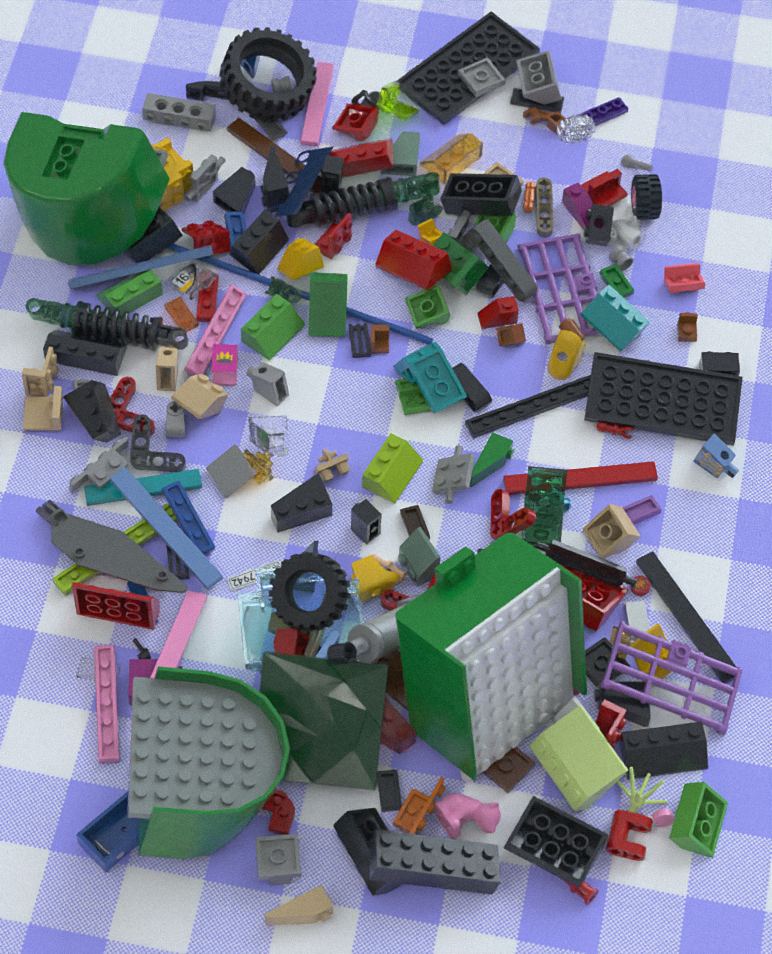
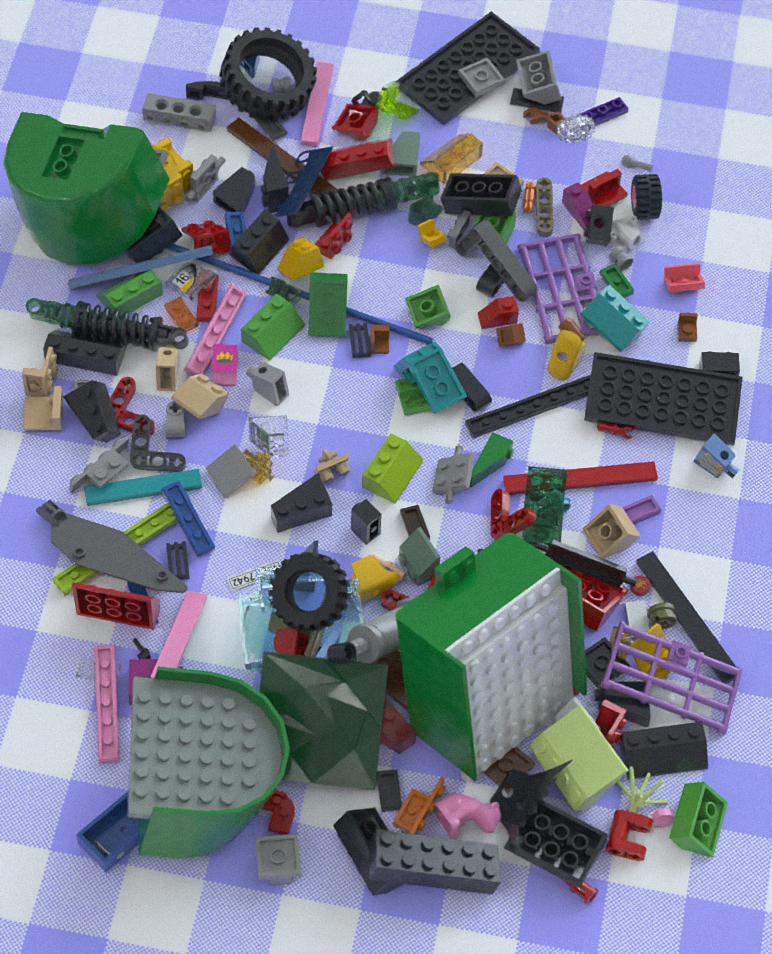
(166, 528): medium blue tile -> none
(304, 909): tan slope -> none
(332, 174): black brick -> none
(413, 260): red slope -> none
(465, 265): green bracket -> none
(526, 791): none -> black piece
(662, 614): none -> olive wheel

